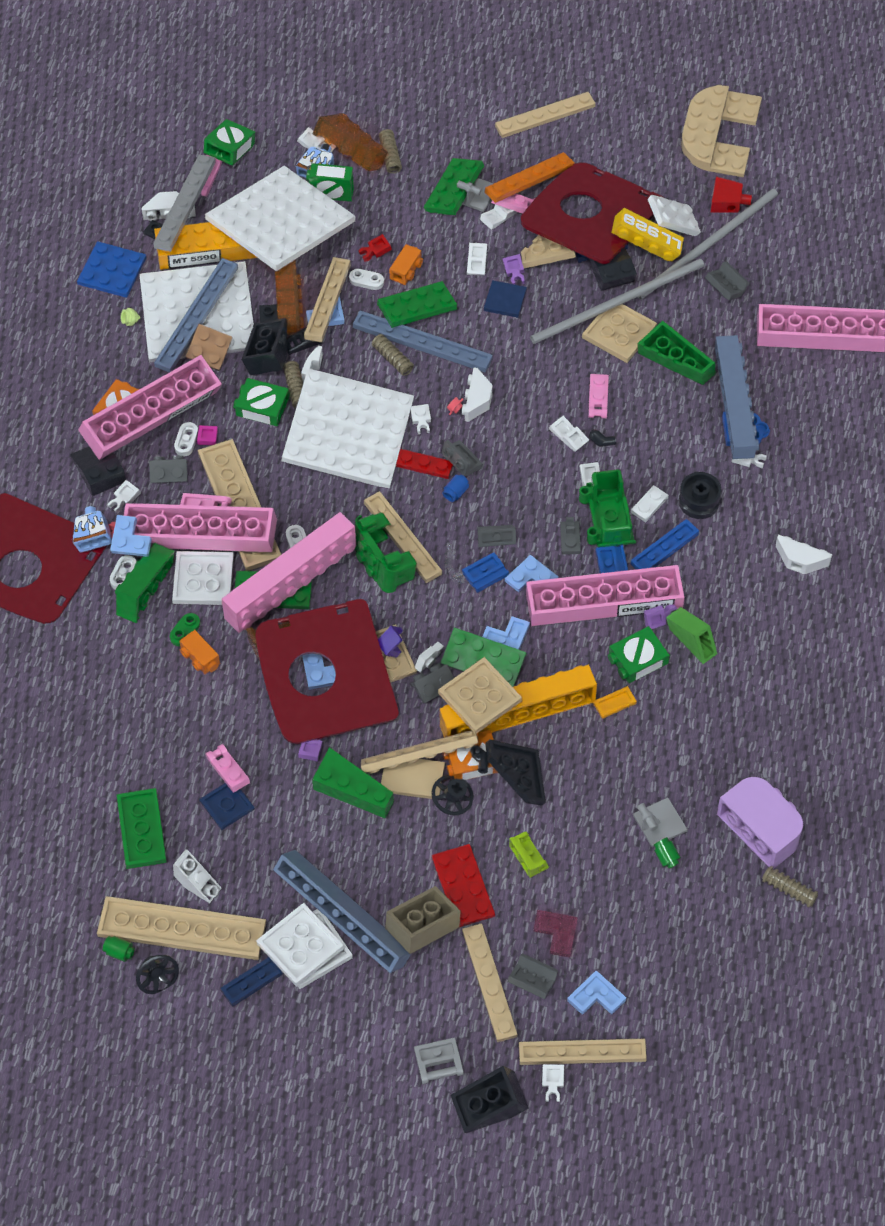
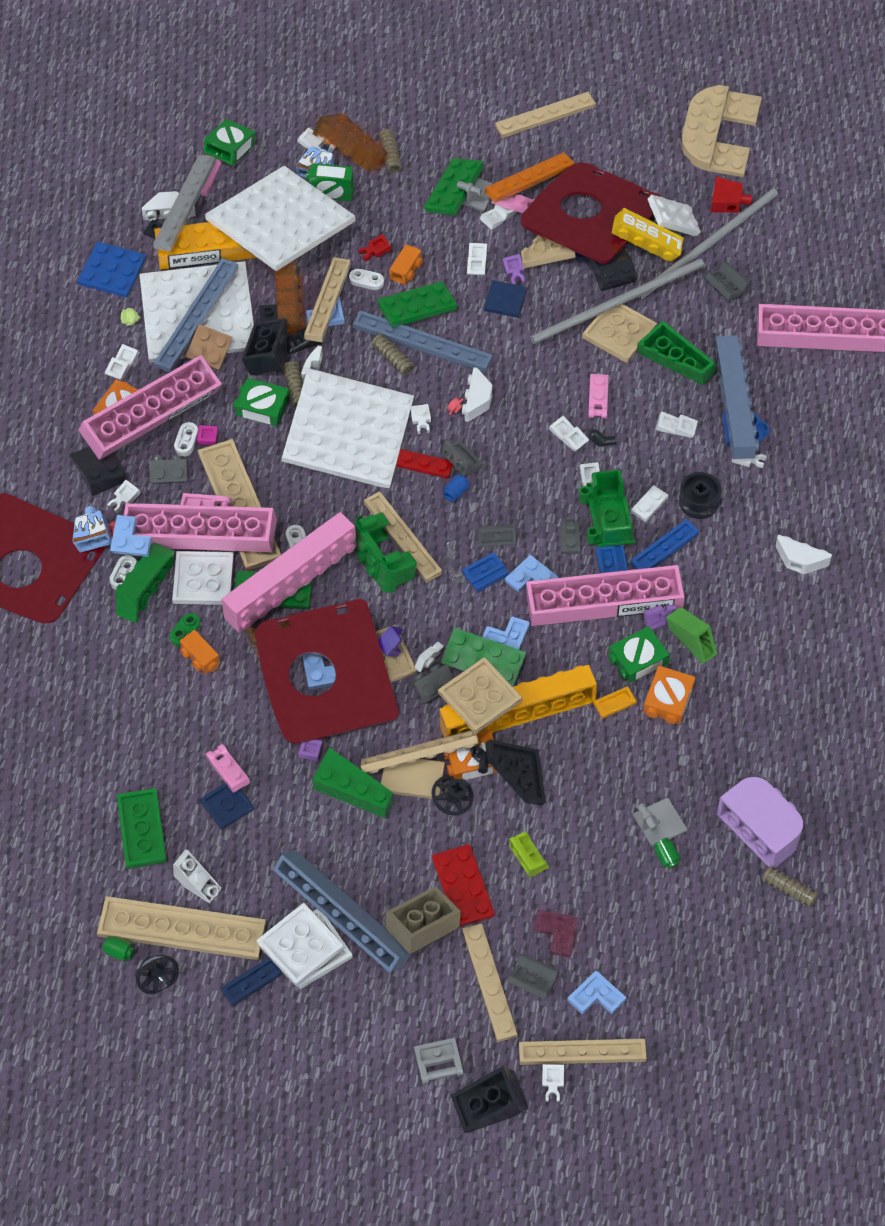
(121, 364): none -> white slope
(668, 695): none -> orange brick
(681, 426): none -> white slope

